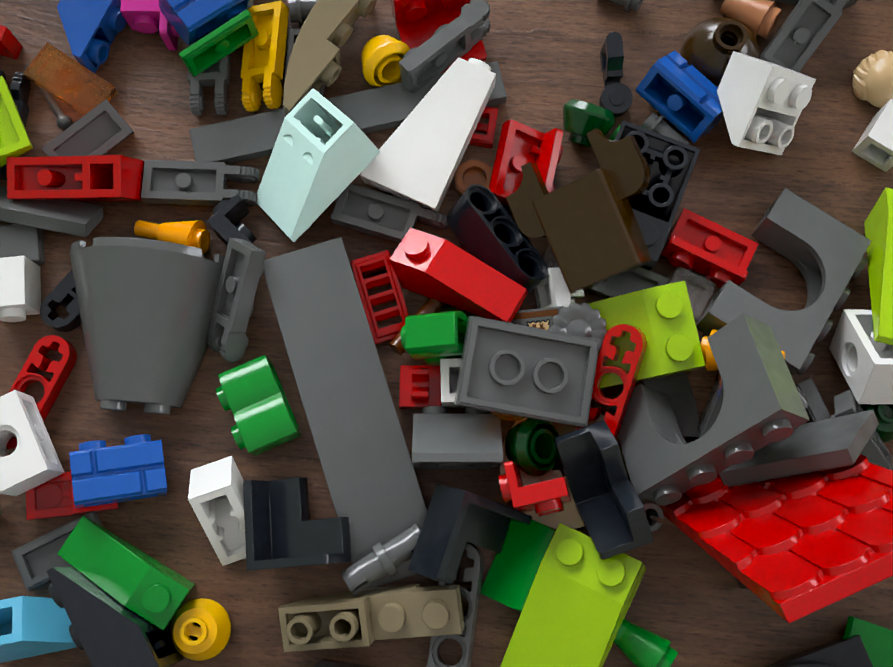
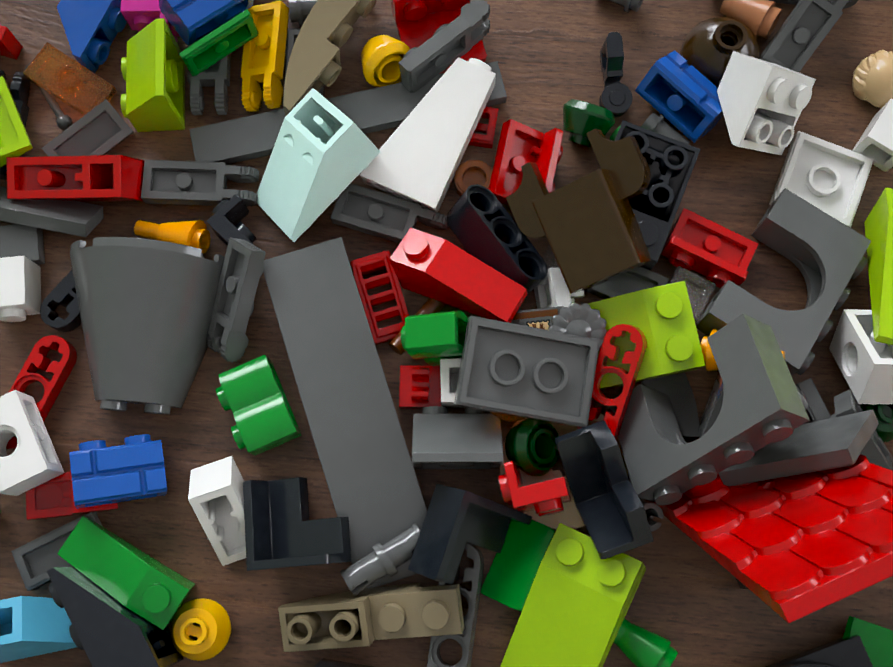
(154, 80): none -> lime slope
(824, 176): none -> white tile

